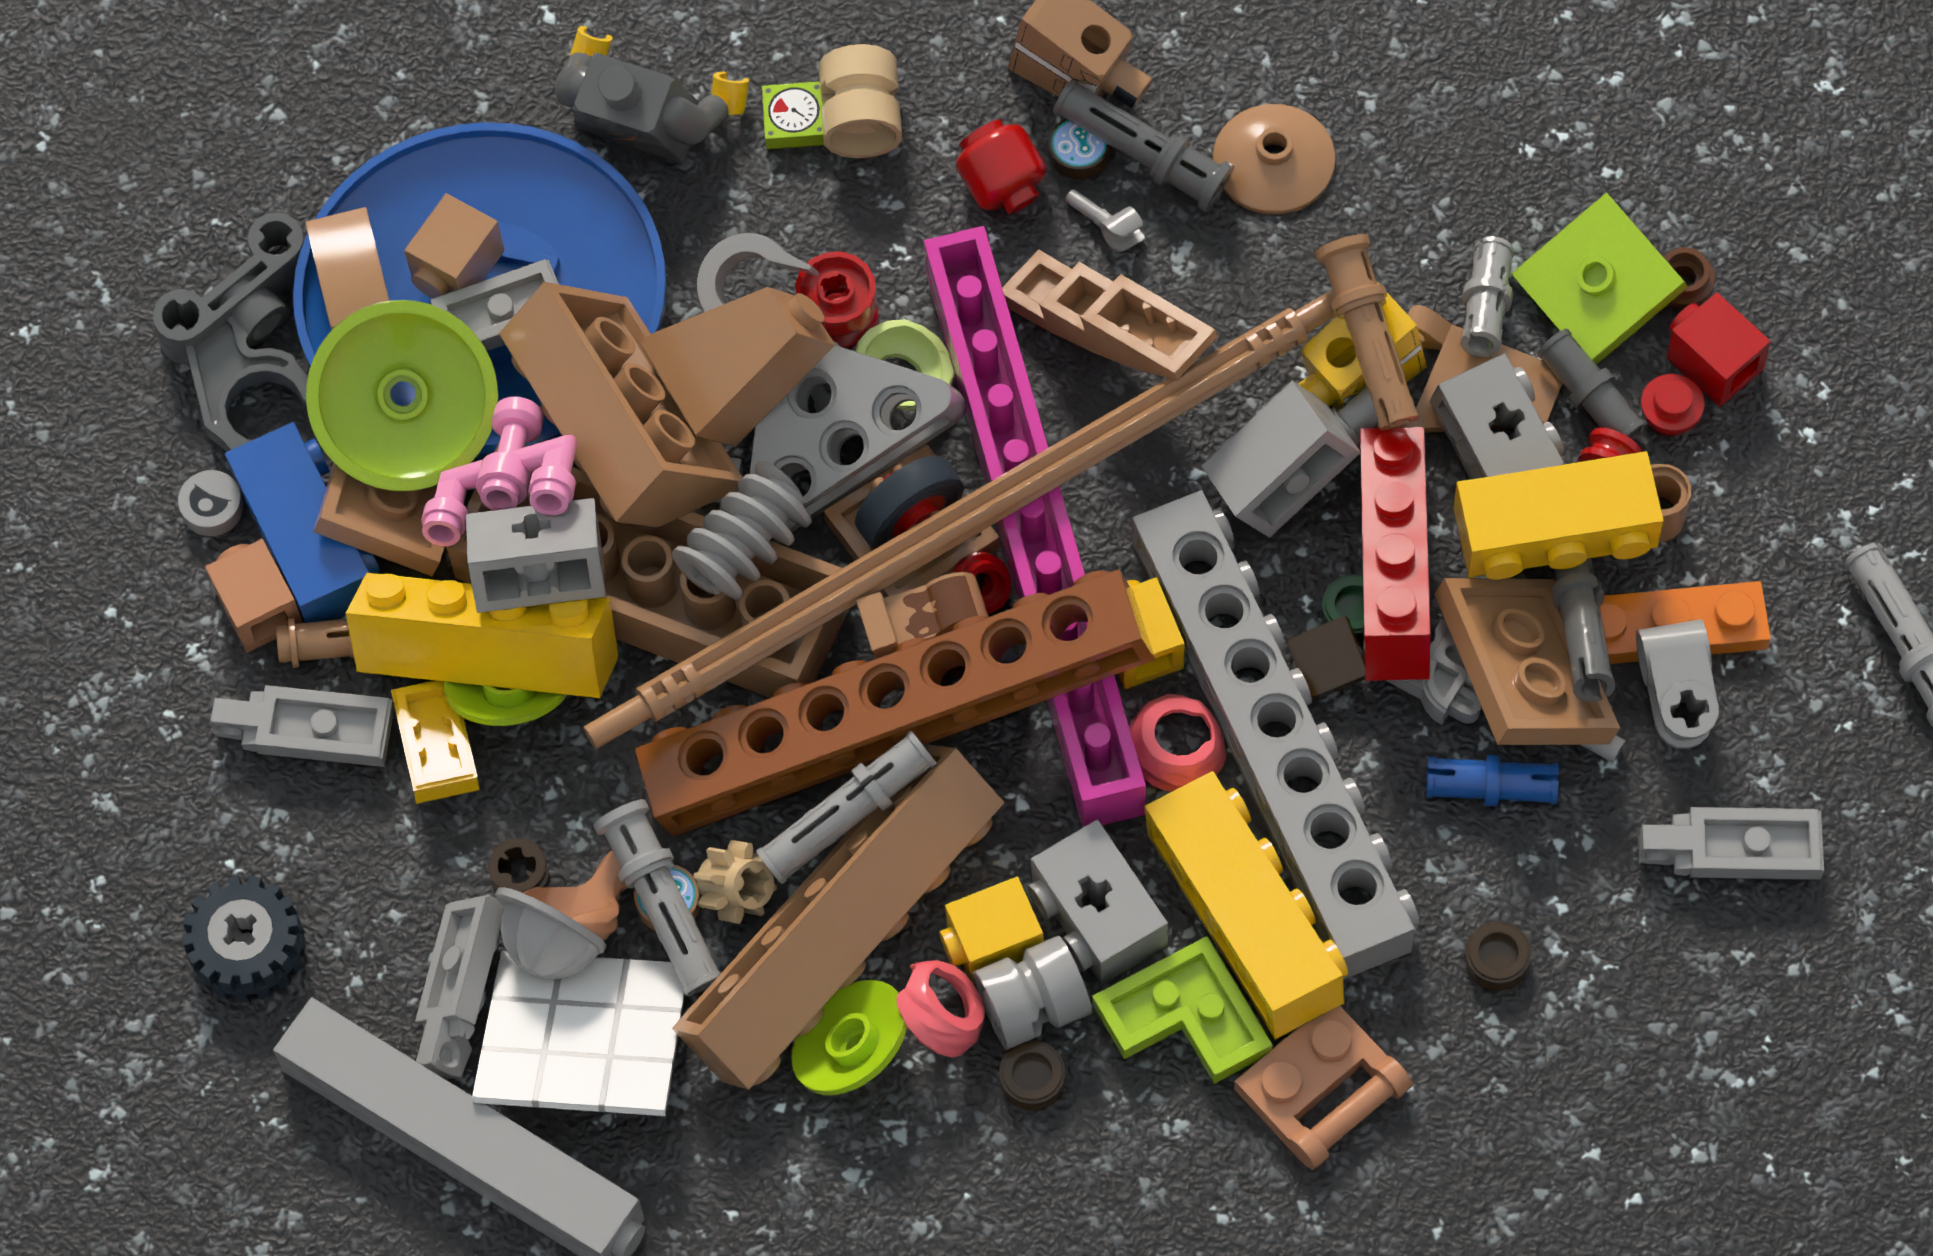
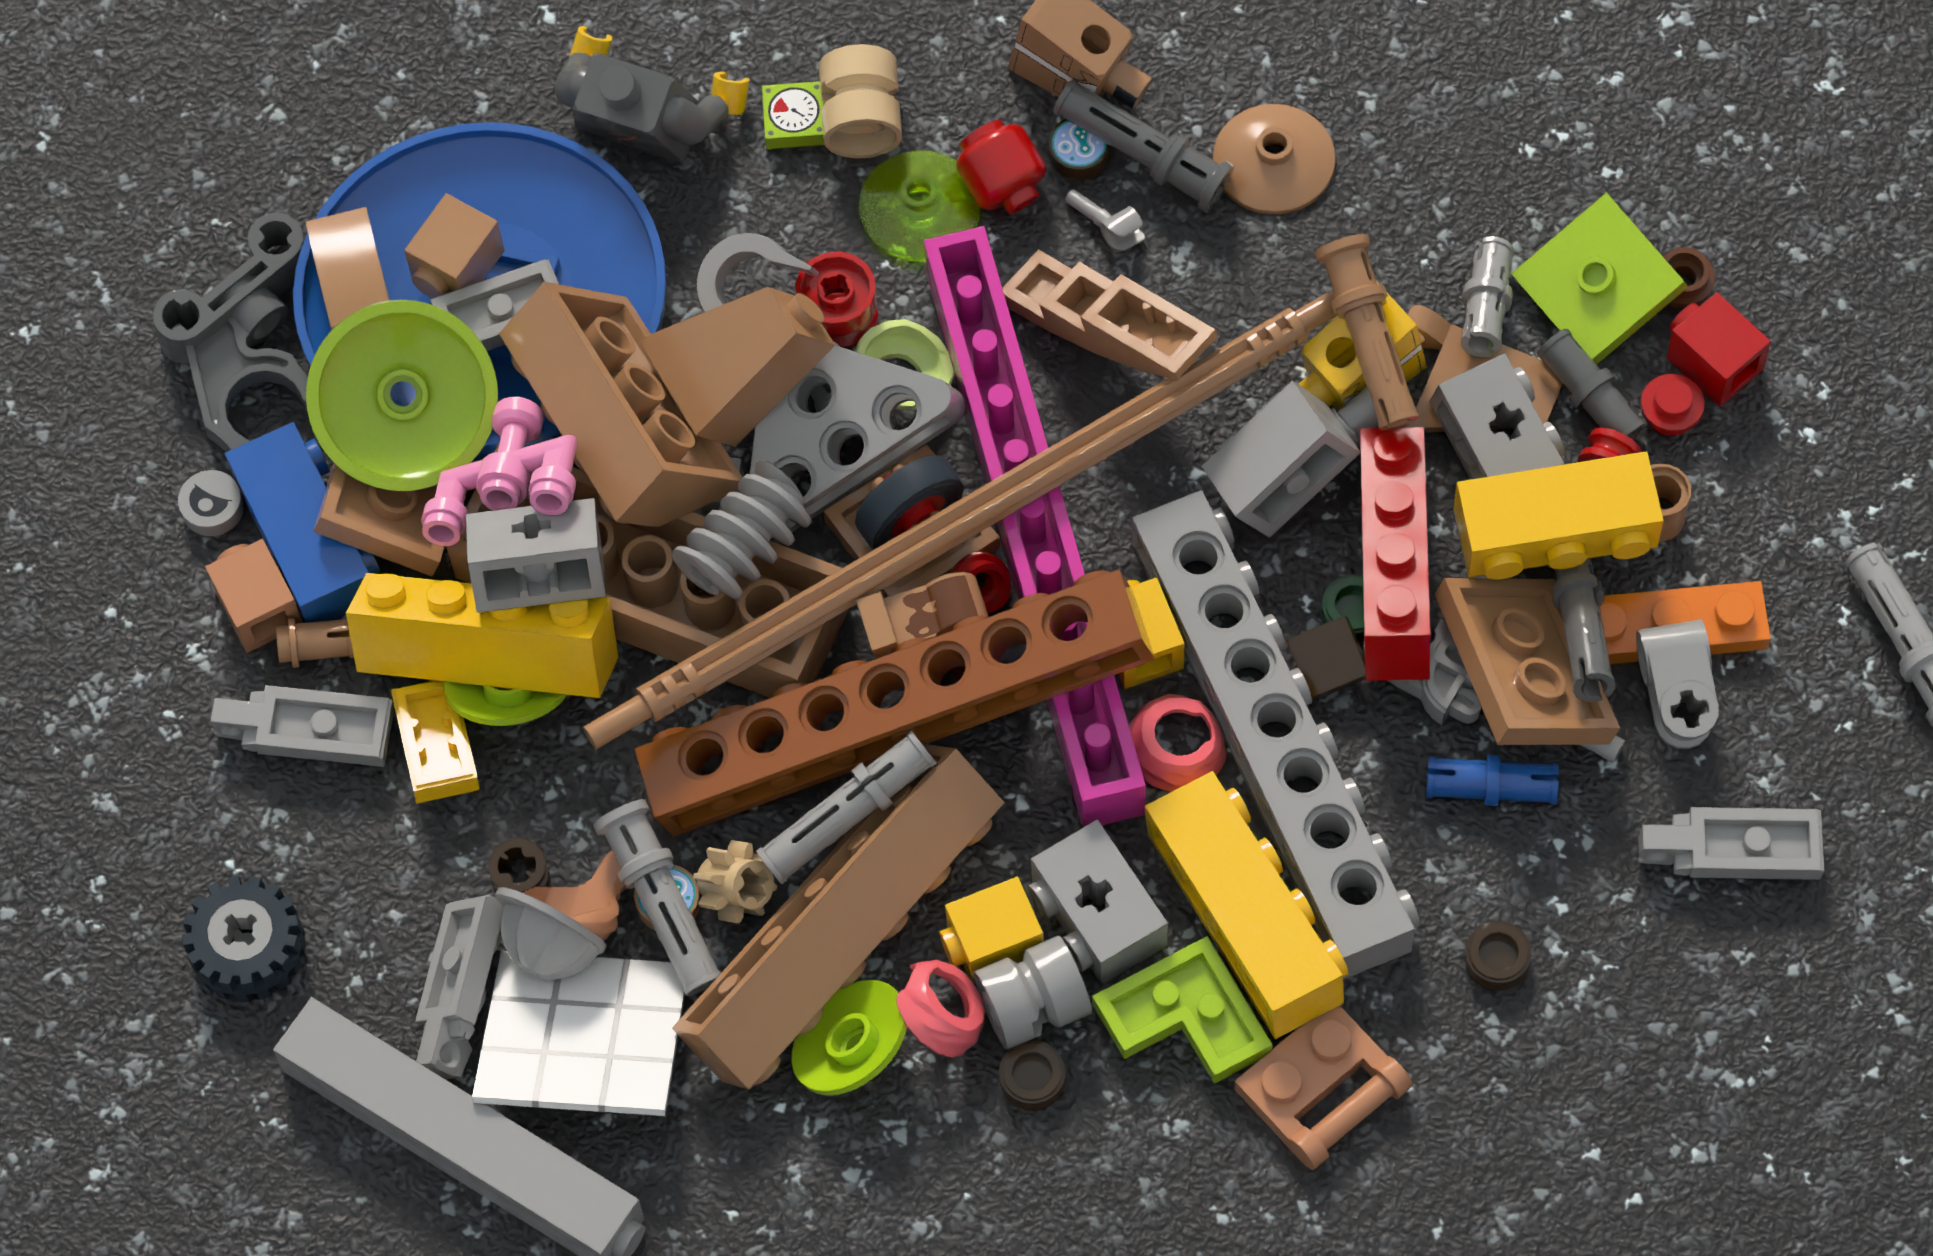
(902, 224): none -> clear neon green dish

